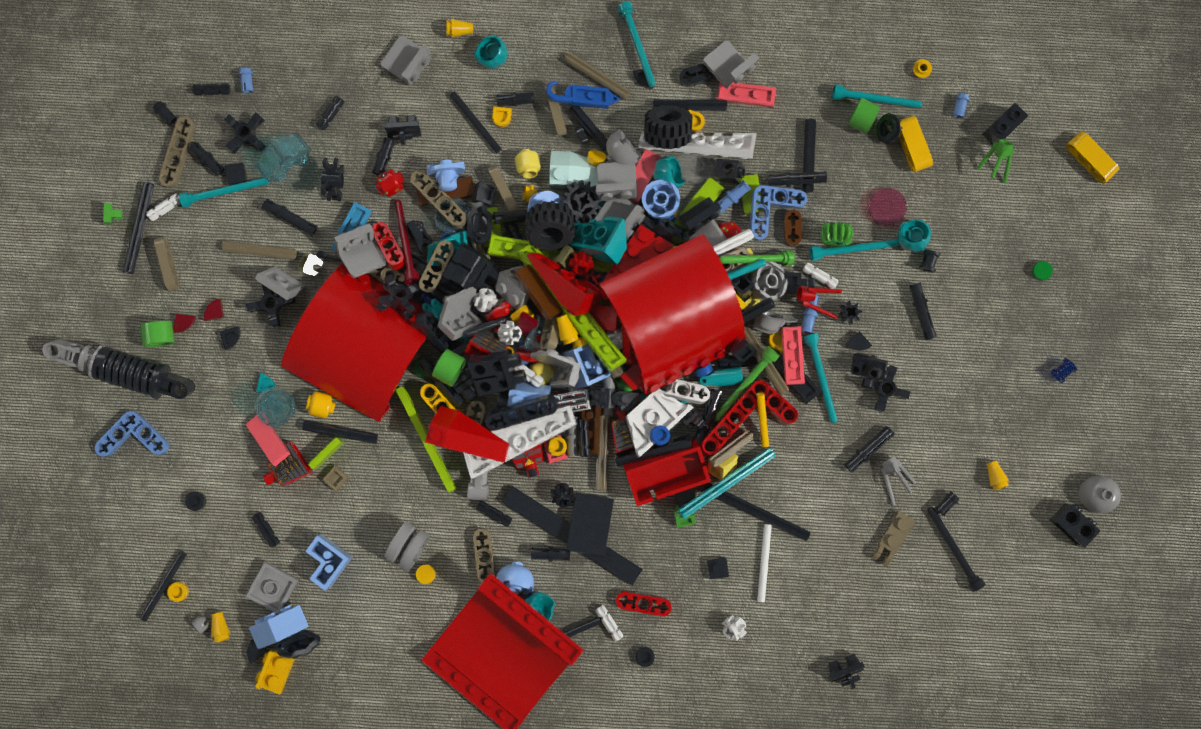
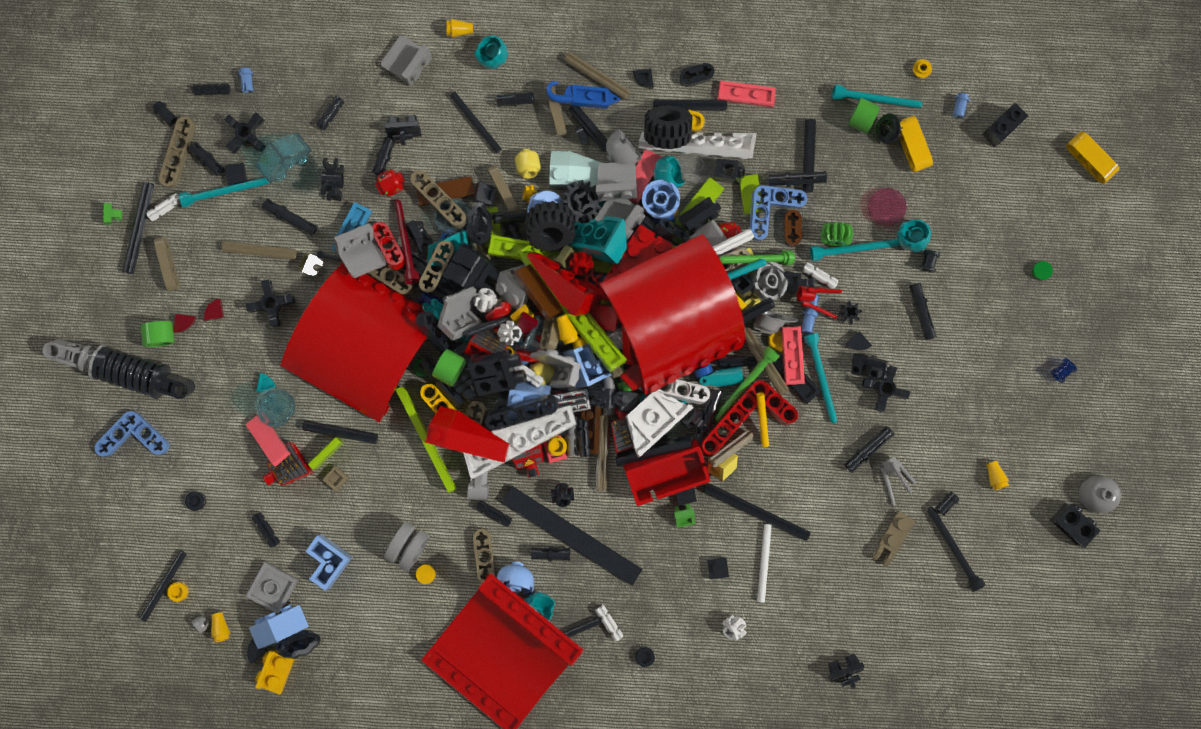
(230, 337): black tile -> none
(280, 282): light grey plate -> none
(320, 404): yellow head -> none
(398, 297): black pin -> none
(446, 174): light blue plate -> none
(501, 116): yellow tile -> none
(589, 524): black tile -> none
(596, 157): yellow tile -> none
(625, 10): teal piece -> none
(659, 435): blue tile -> none
(659, 600): red beam -> none
(726, 483): teal axle -> none
(728, 64): light grey bracket -> none
(733, 196): medium blue pin -> none
(743, 350): black plate -> none
(1003, 149): bright green plant -> none

